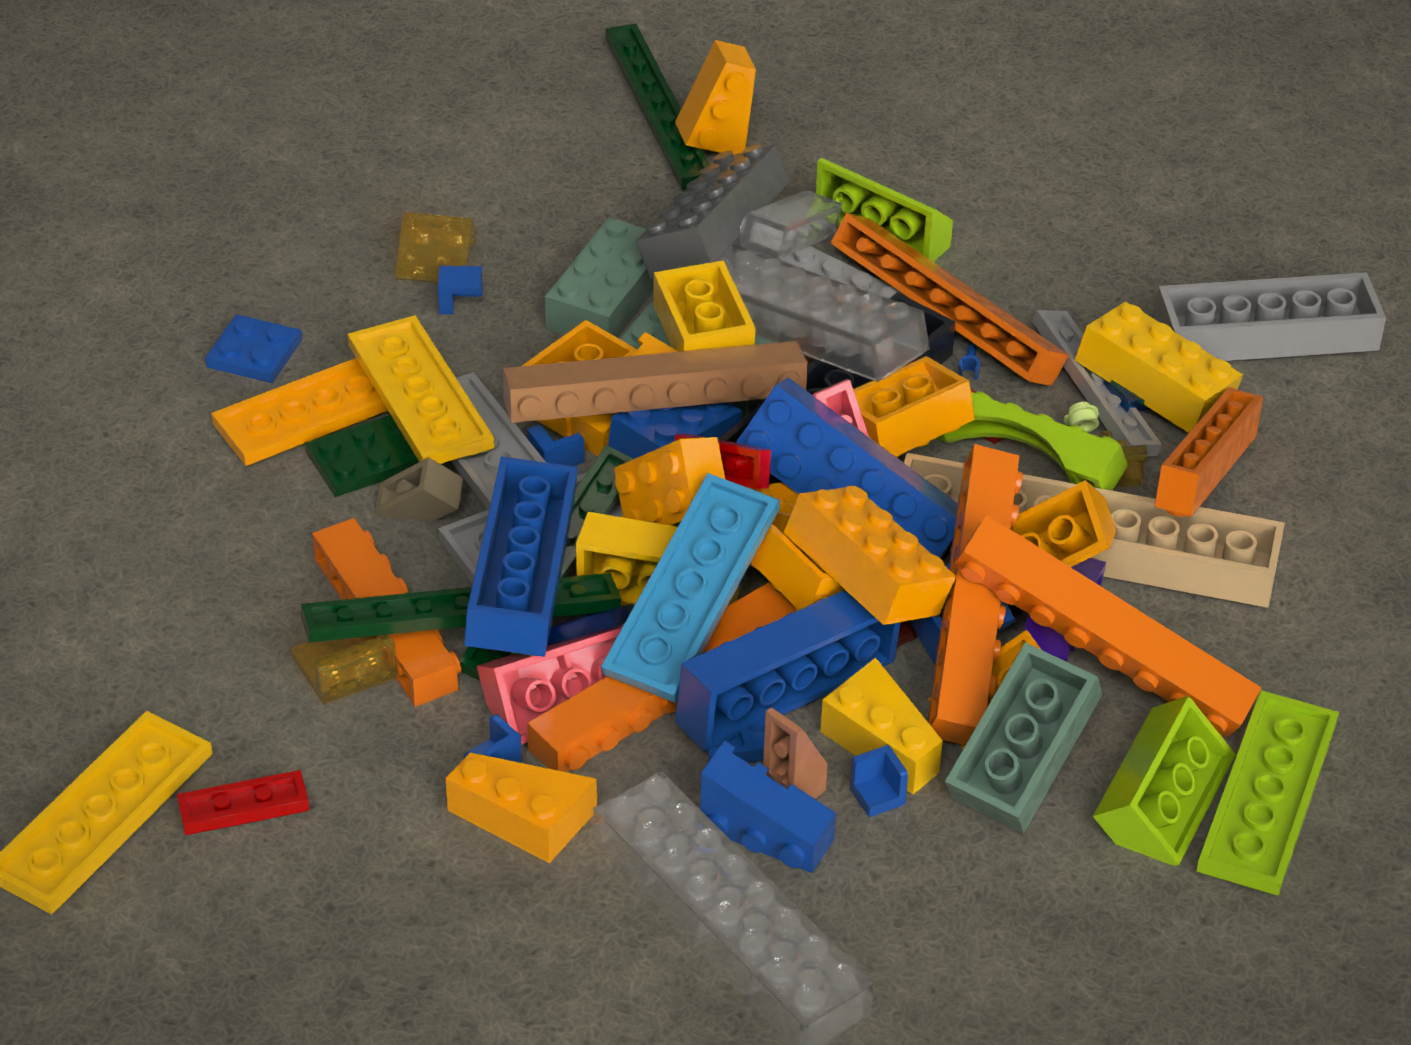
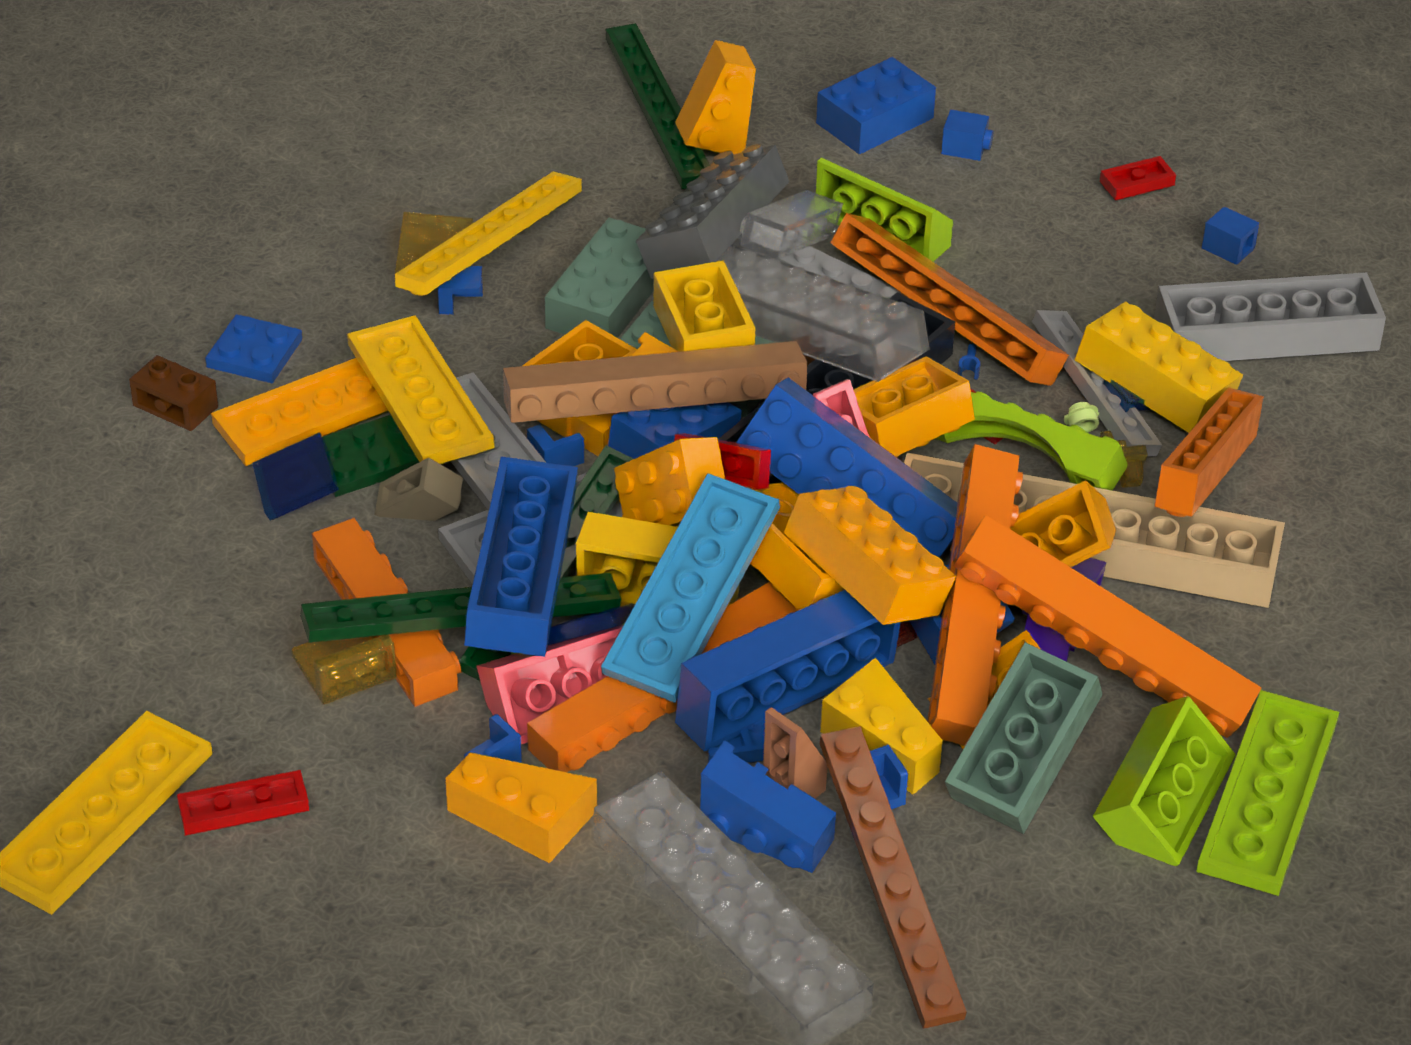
(174, 393): none -> reddish brown brick
(295, 476): none -> clear blue tile
(487, 233): none -> yellow plate
(875, 105): none -> blue brick
(892, 878): none -> dark orange plate
(966, 135): none -> blue brick
(1137, 178): none -> red plate
(1230, 235): none -> blue panel

